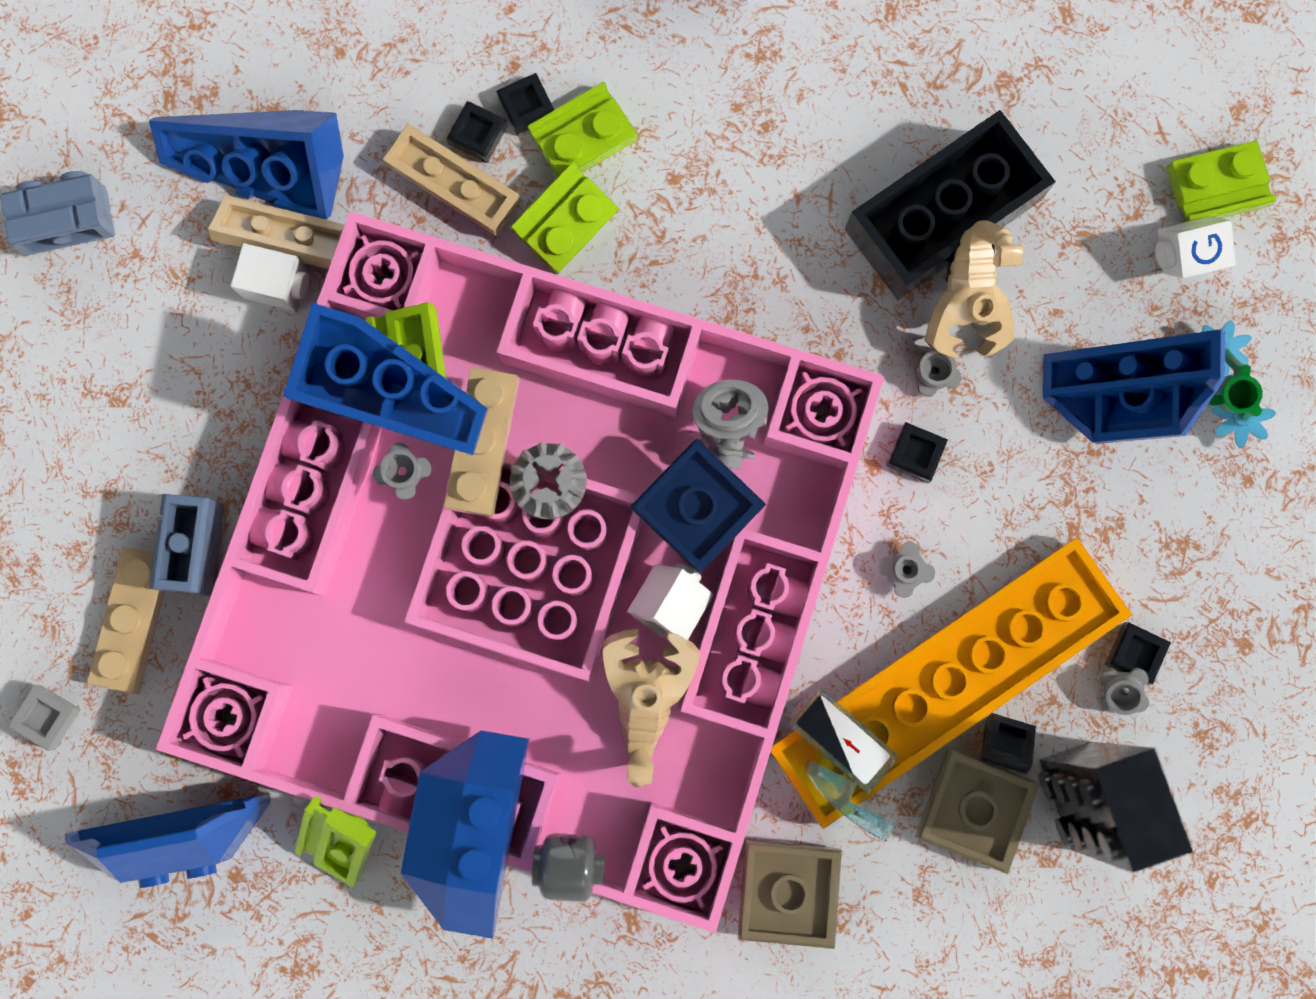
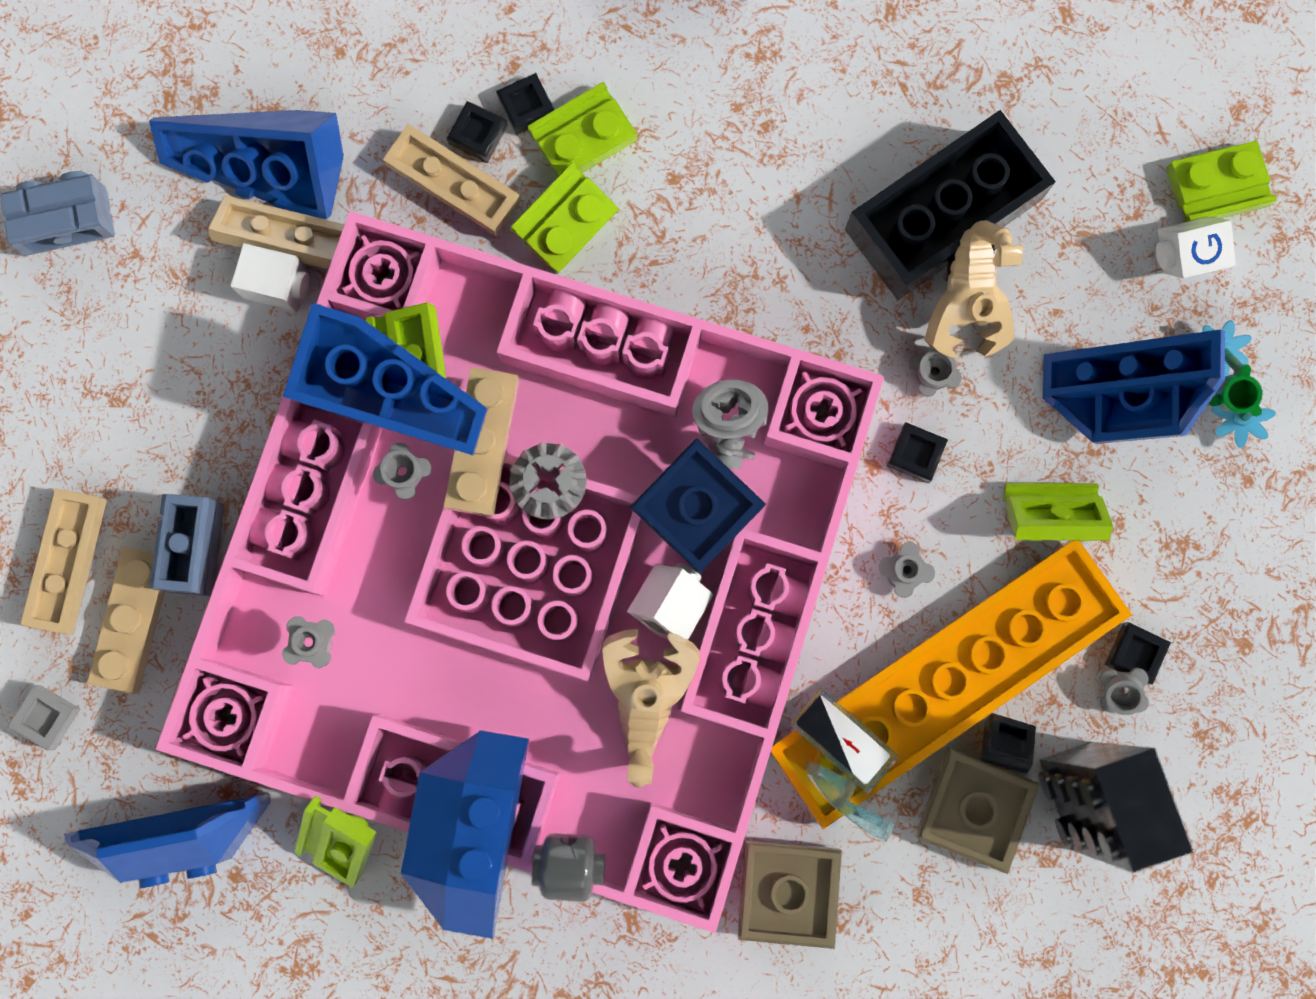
(63, 562): none -> tan plate
(318, 652): none -> light grey plate
(1057, 512): none -> lime plate

